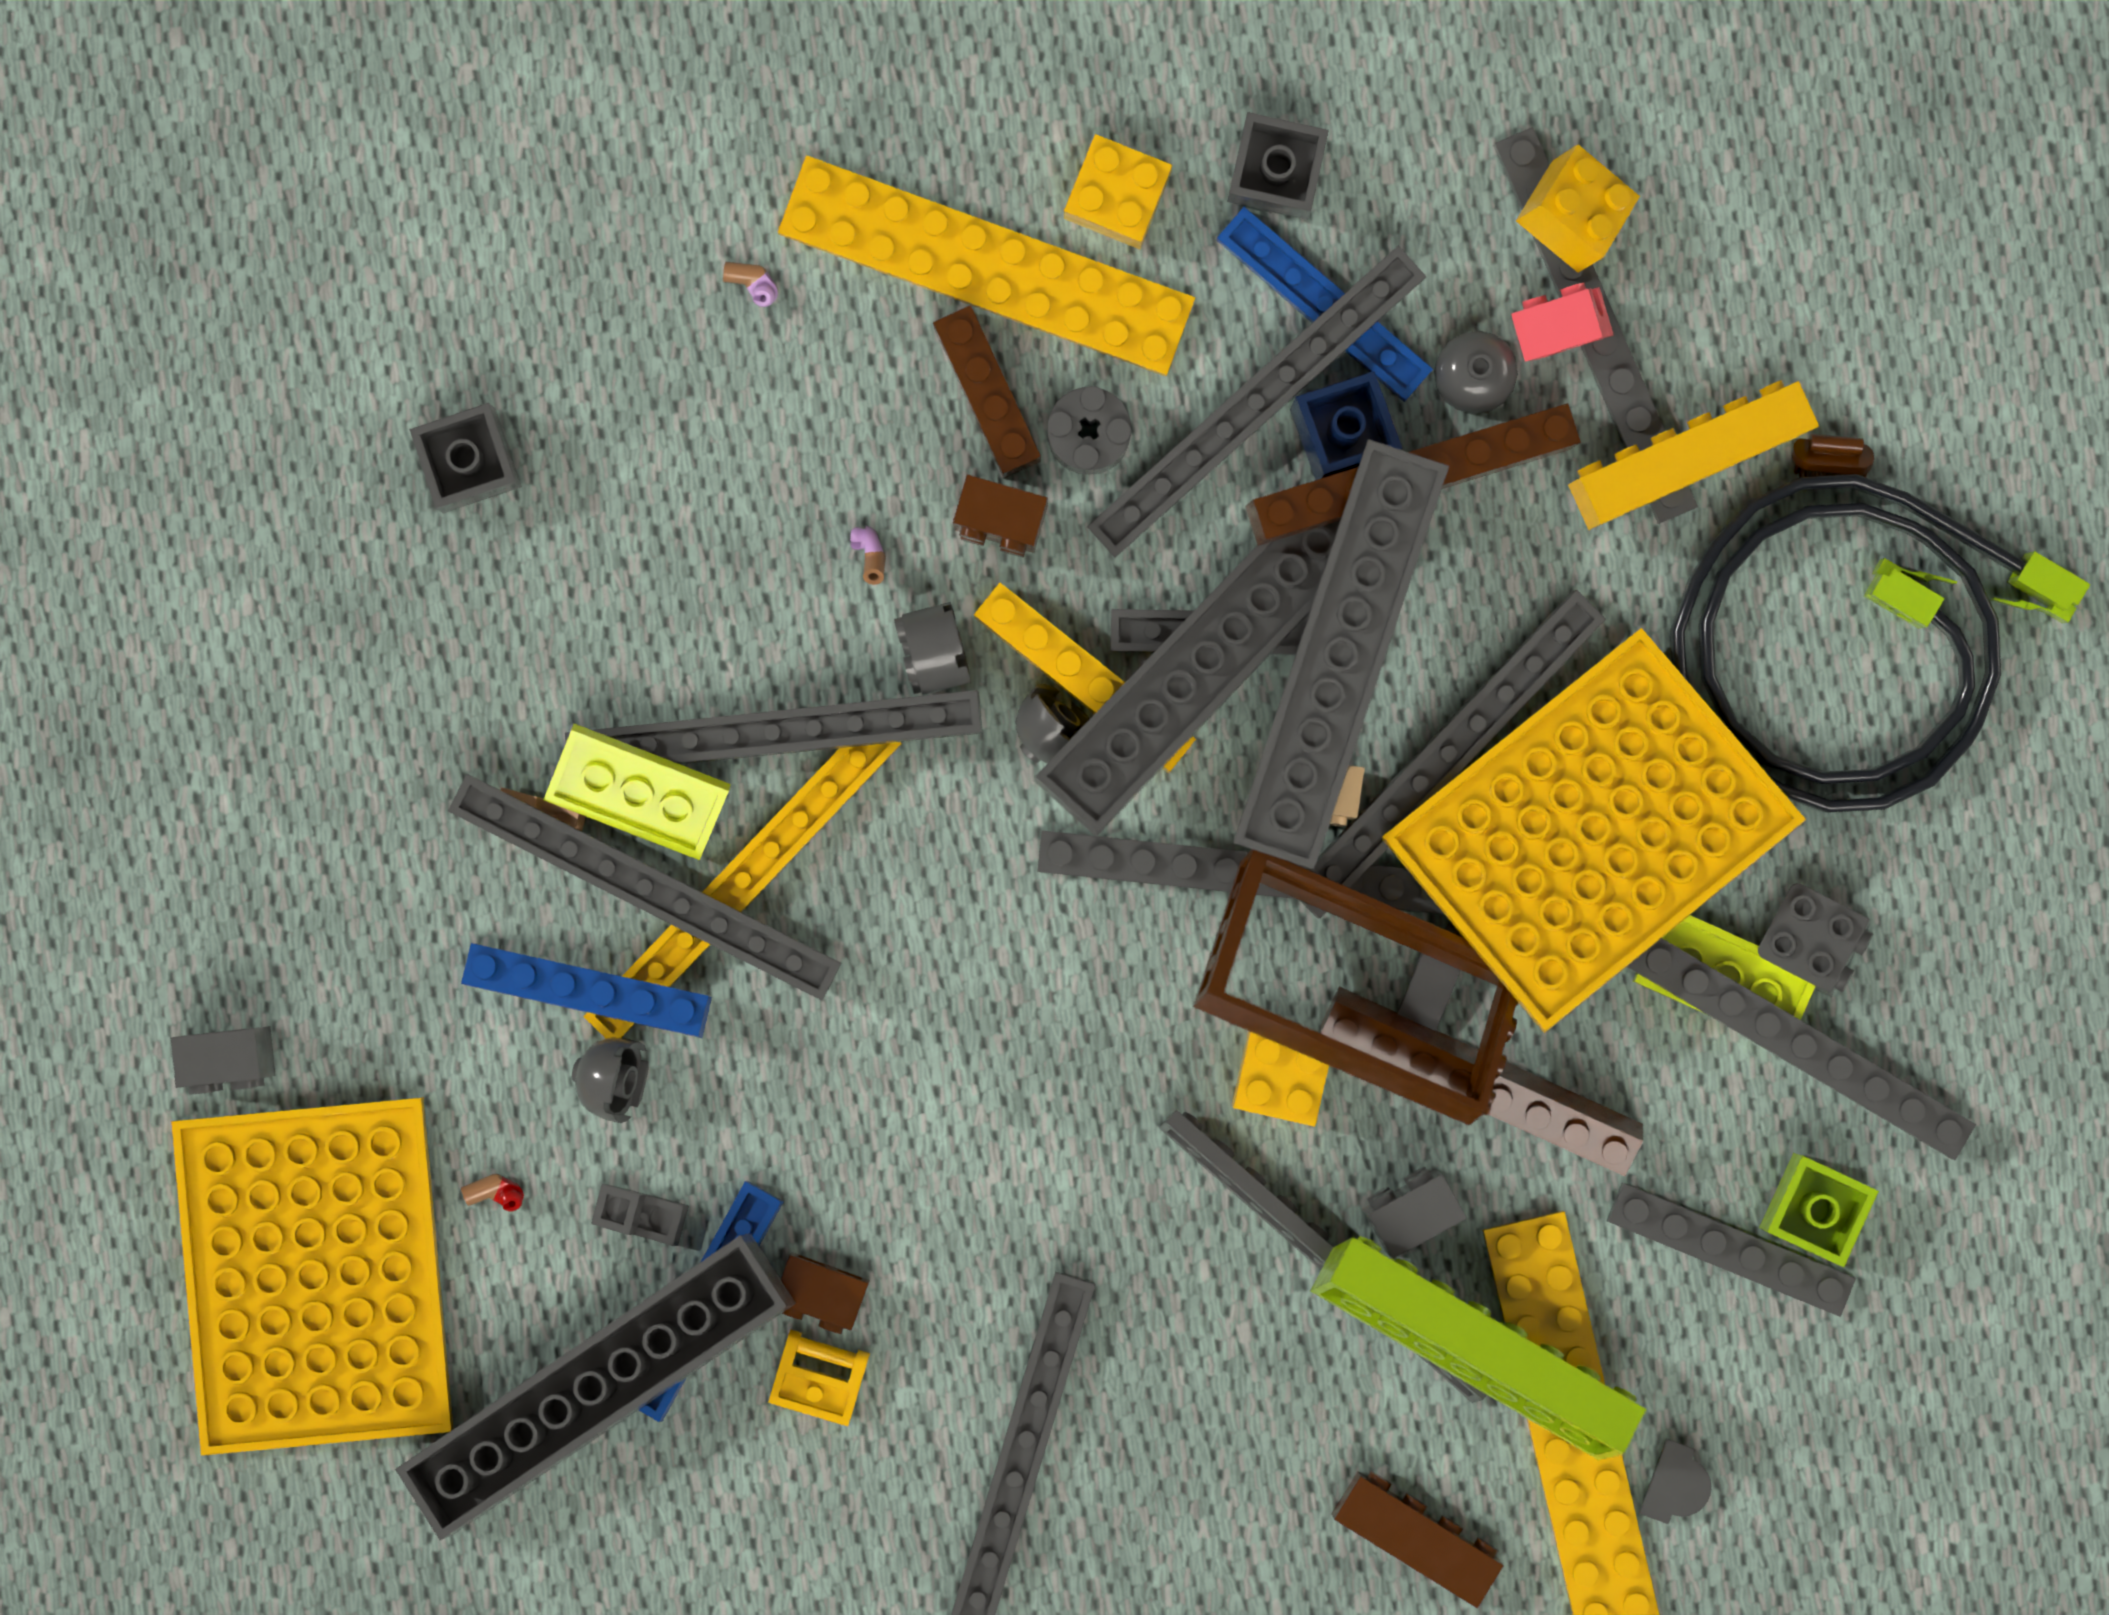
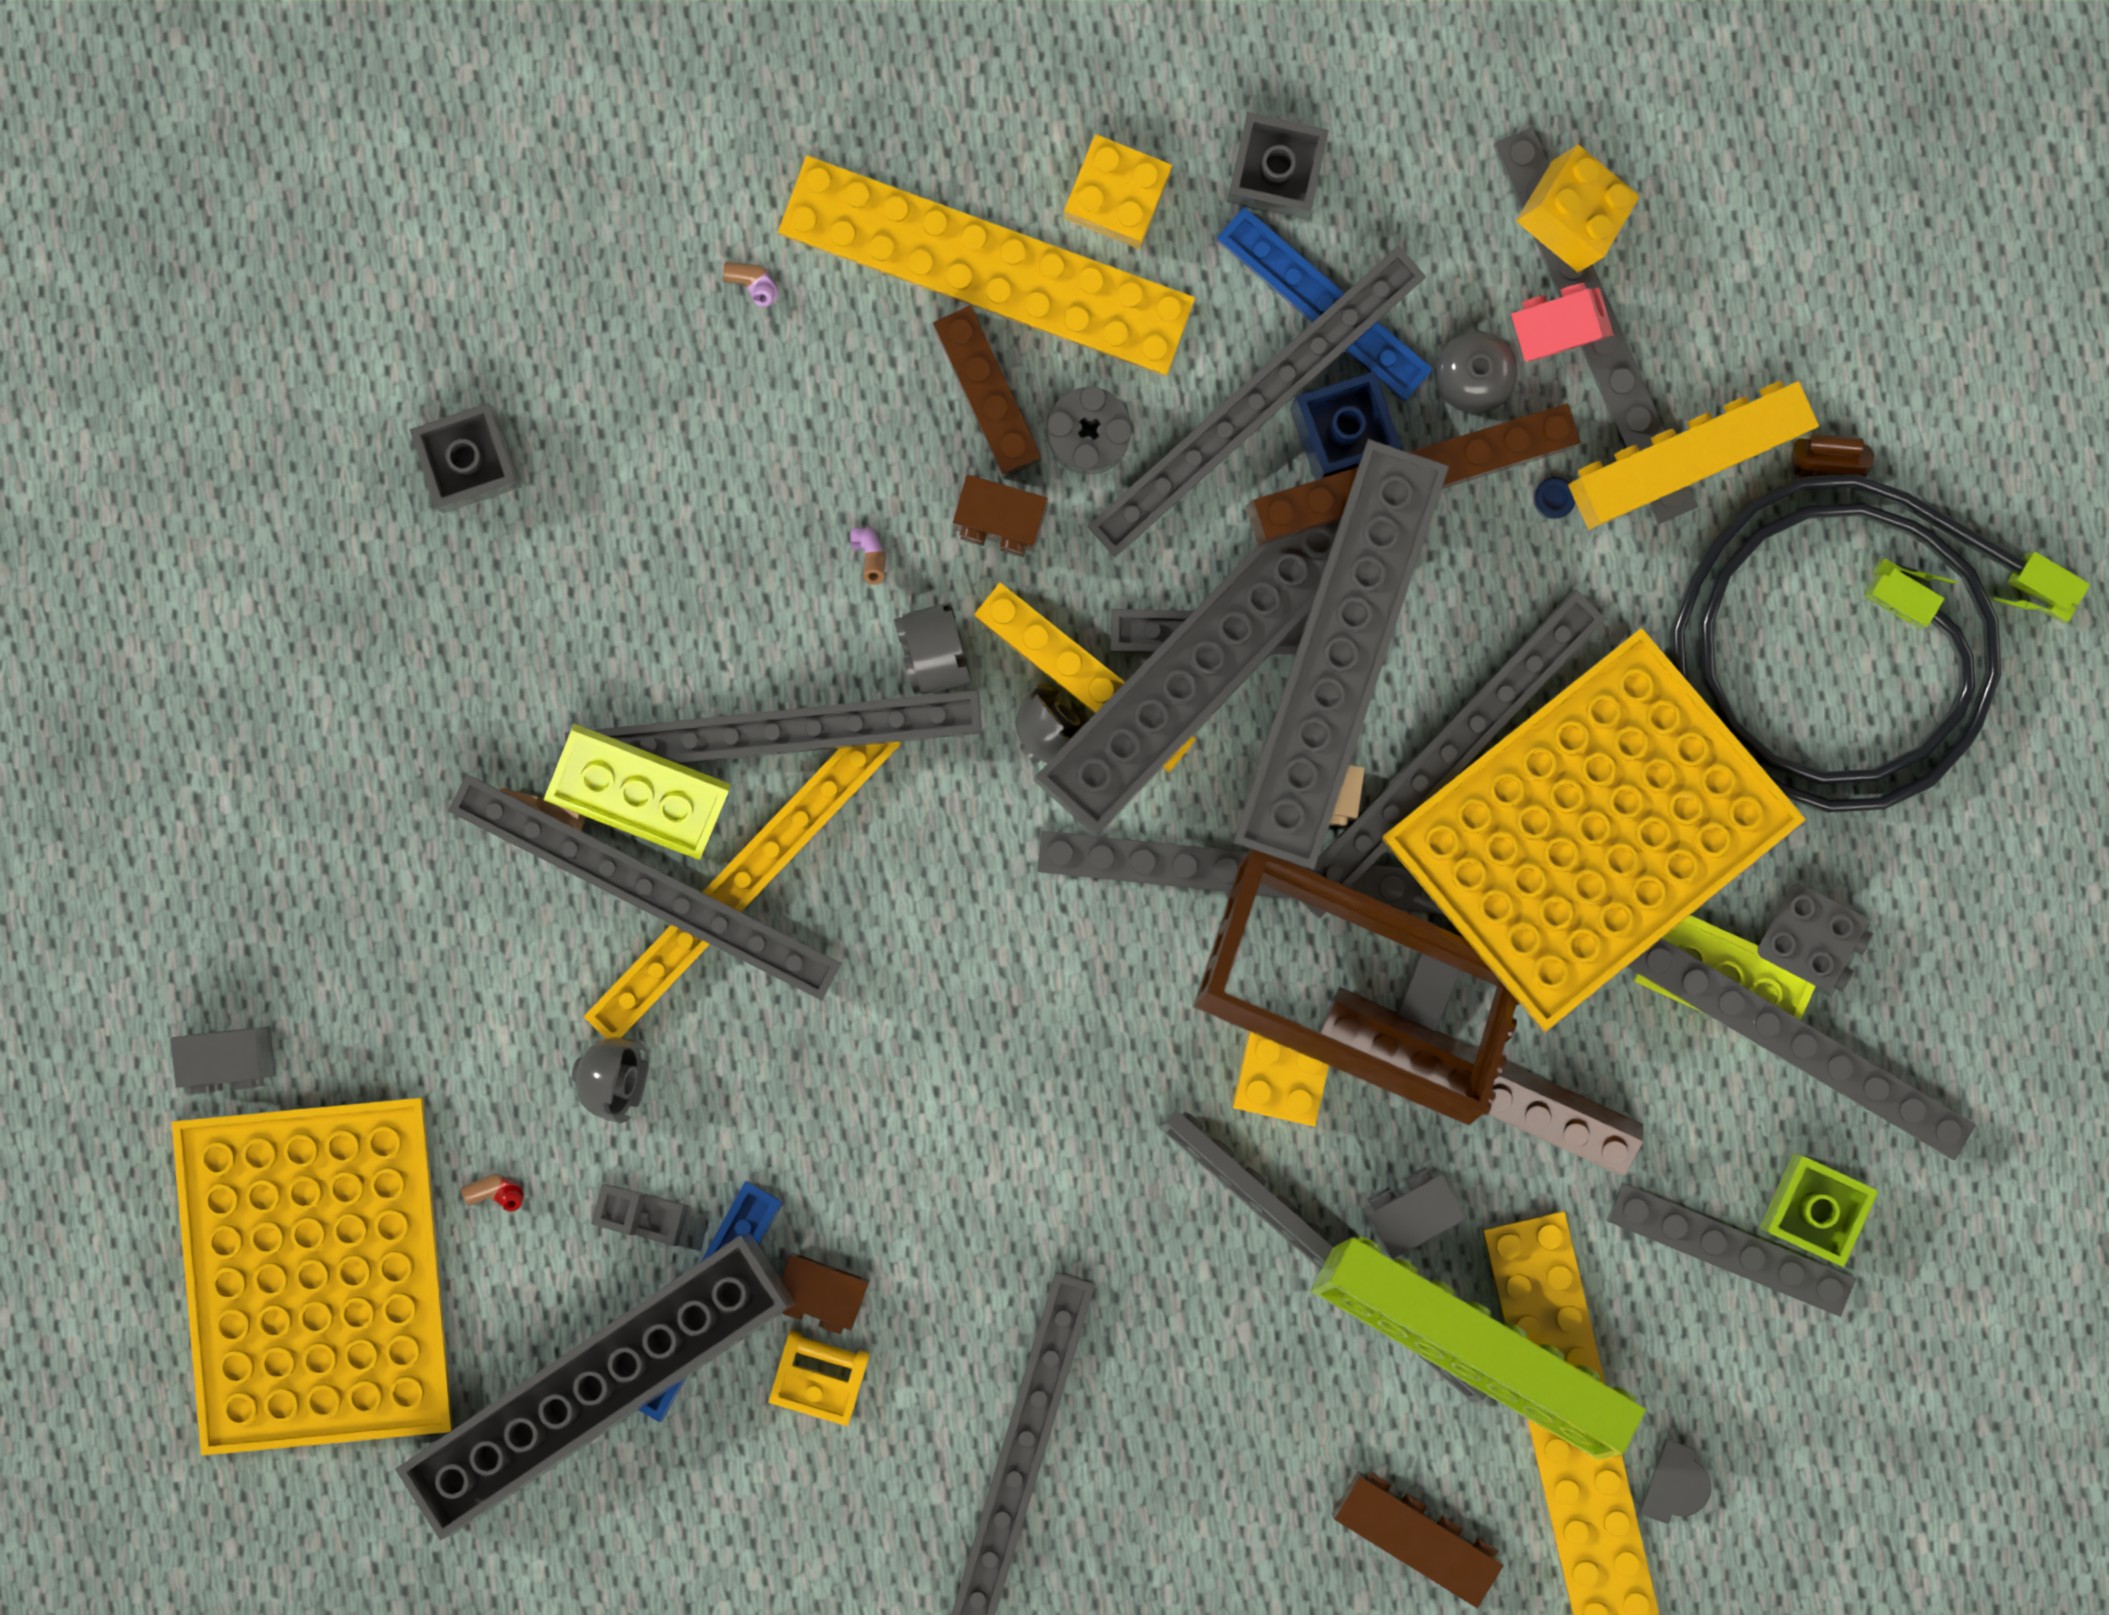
(586, 990): blue plate -> none
(1553, 498): none -> dark blue tile

